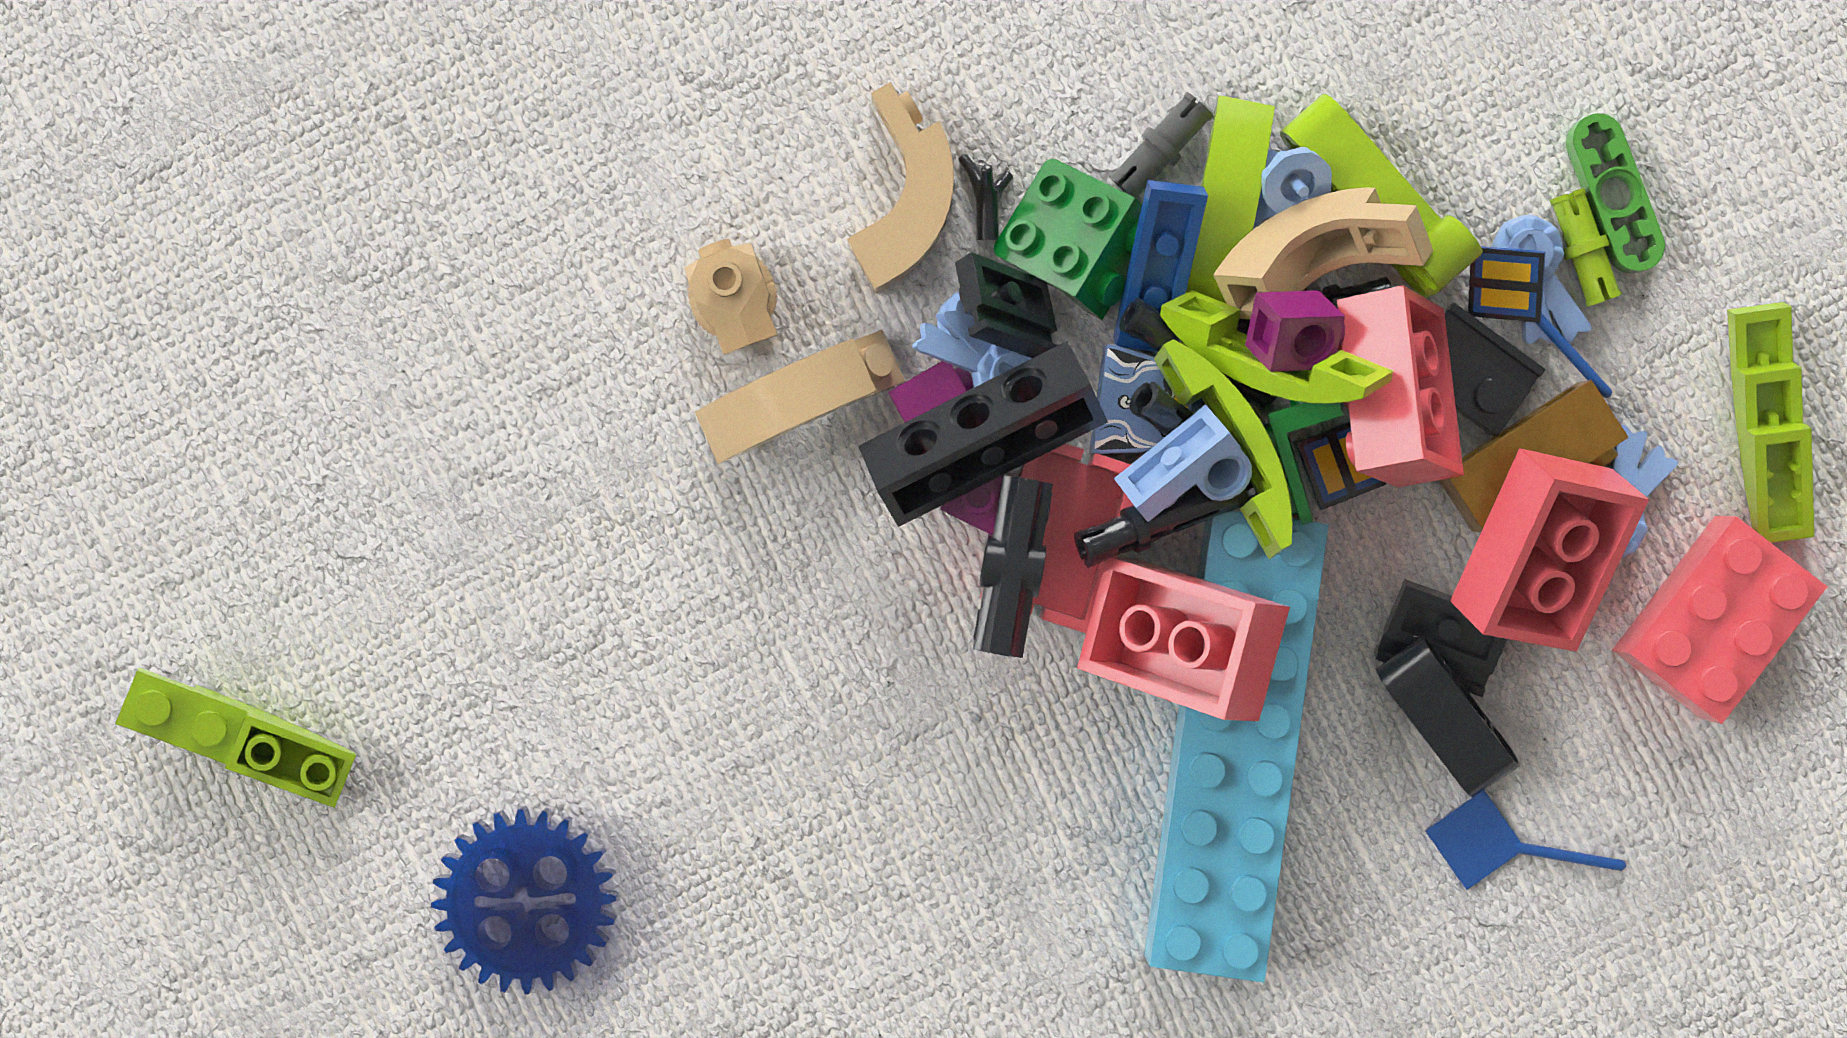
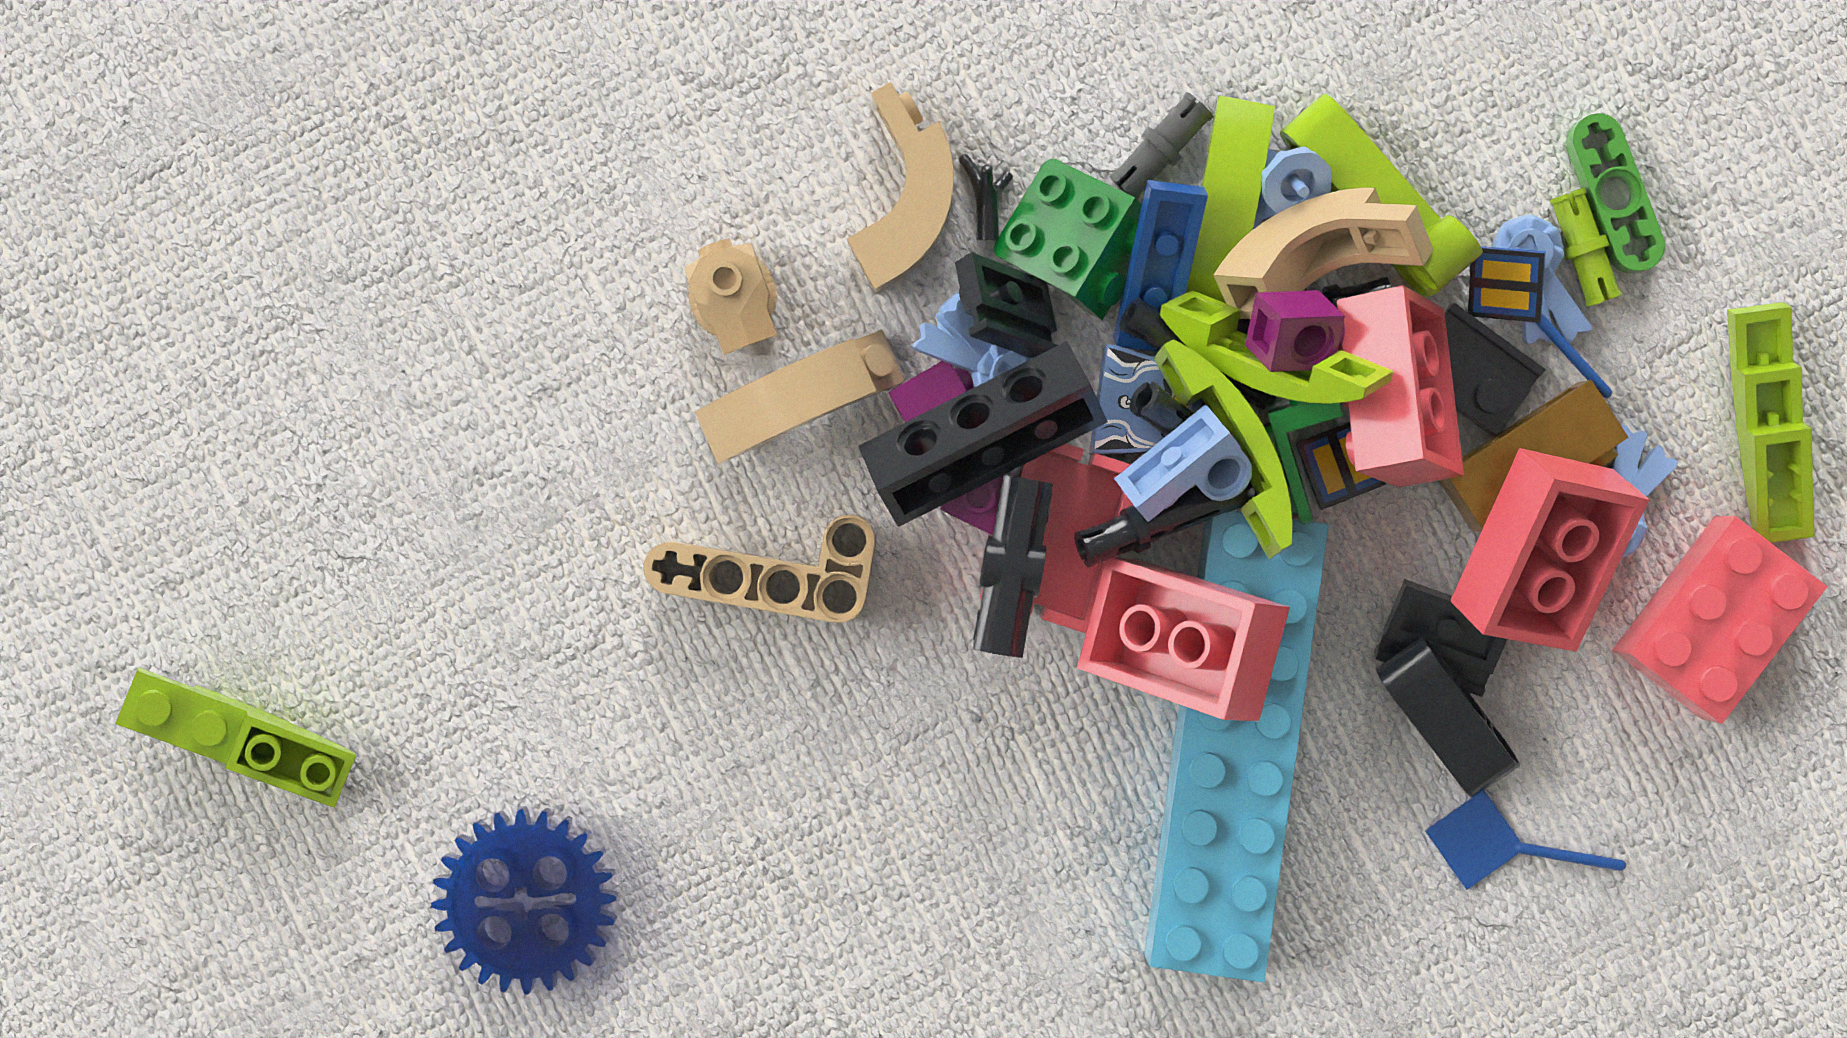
(758, 571): none -> tan beam

